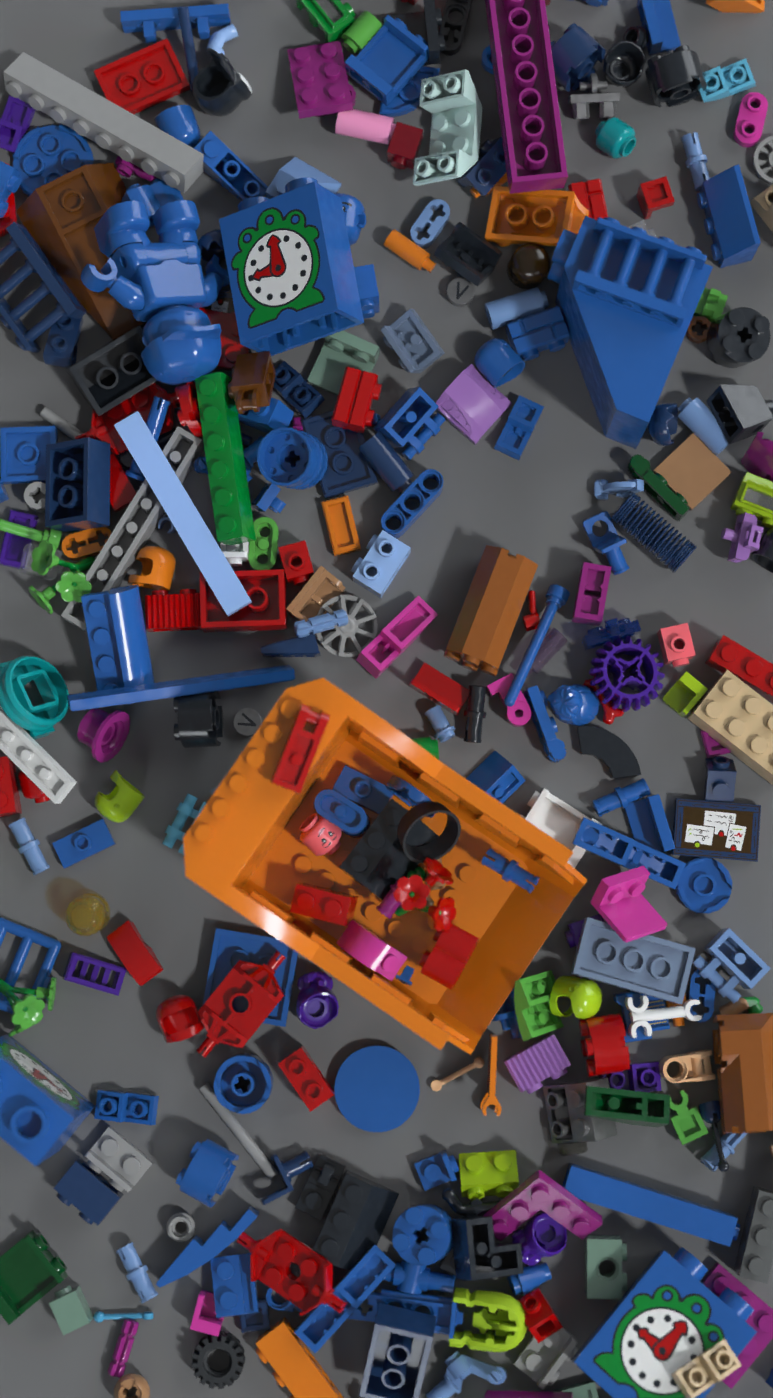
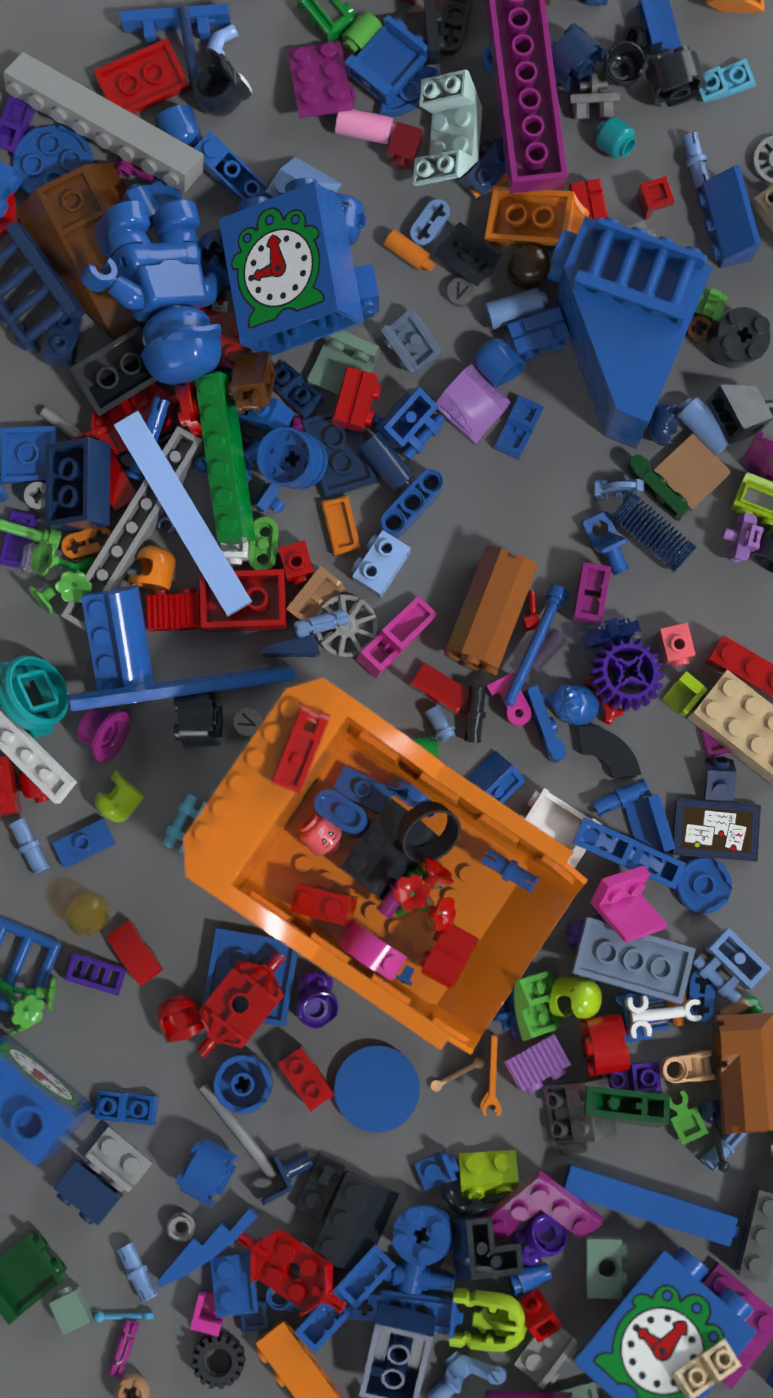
(752, 118): dark pink plate -> none

